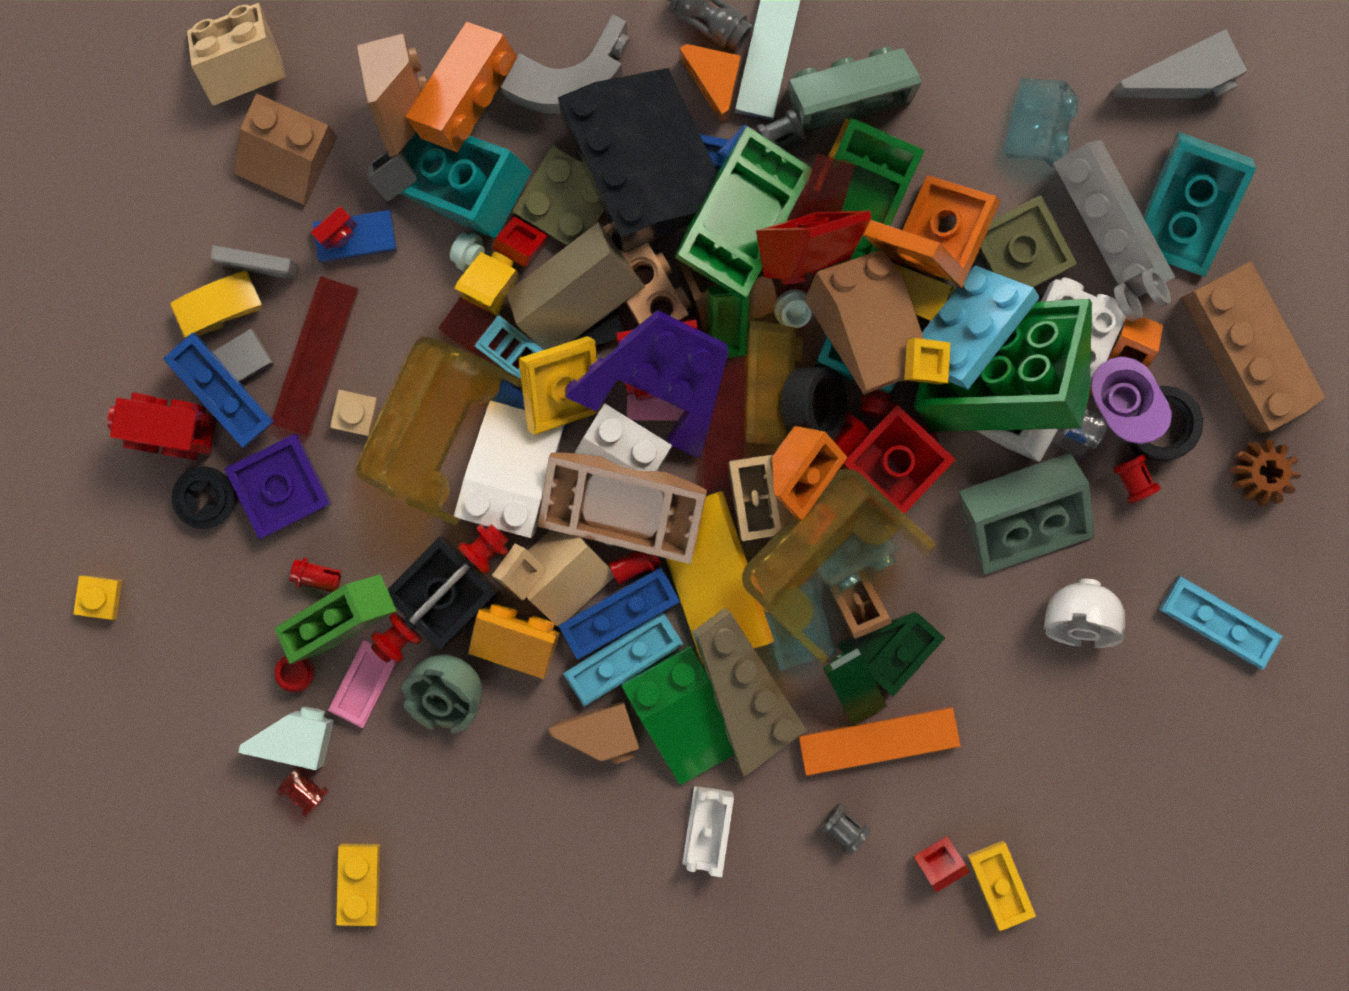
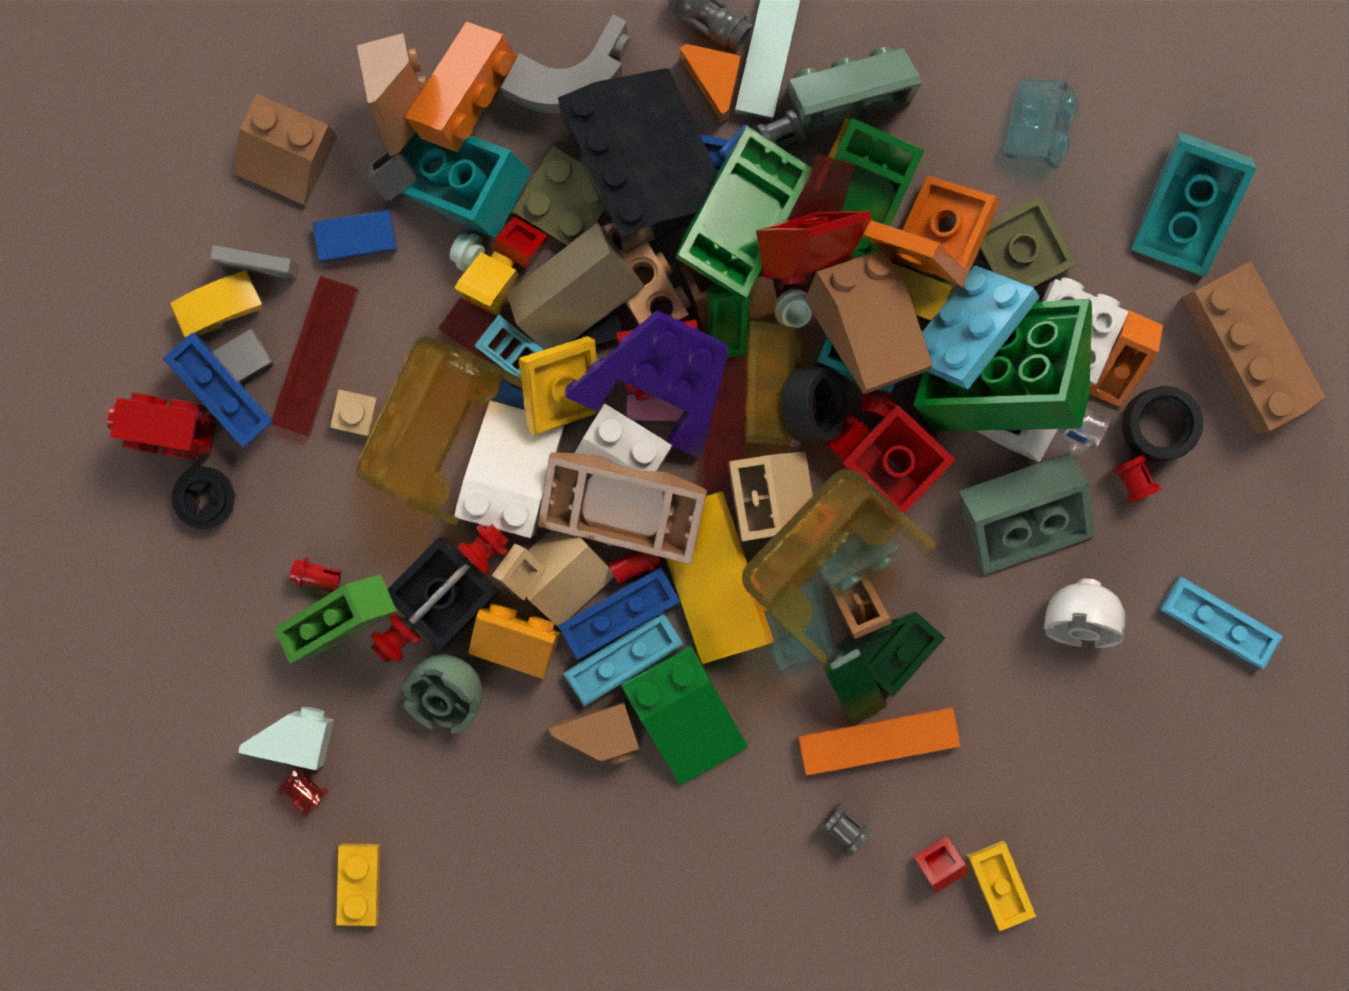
(97, 597): yellow plate -> none
(234, 53): tan slope -> none
(278, 486): dark purple plate -> none
(294, 676): red plate -> none
(335, 229): red plate -> none
(362, 686): bright pink tile -> none
(708, 830): white hinge -> none
(750, 701): dark tan wing -> none
(804, 468): orange slope -> none
(927, 361): yellow plate -> none
(1116, 227): light grey hinge -> none
(1131, 400): medium lavender piece -> none
(1191, 73): light grey slope -> none
(1271, 459): dark orange gear -> none

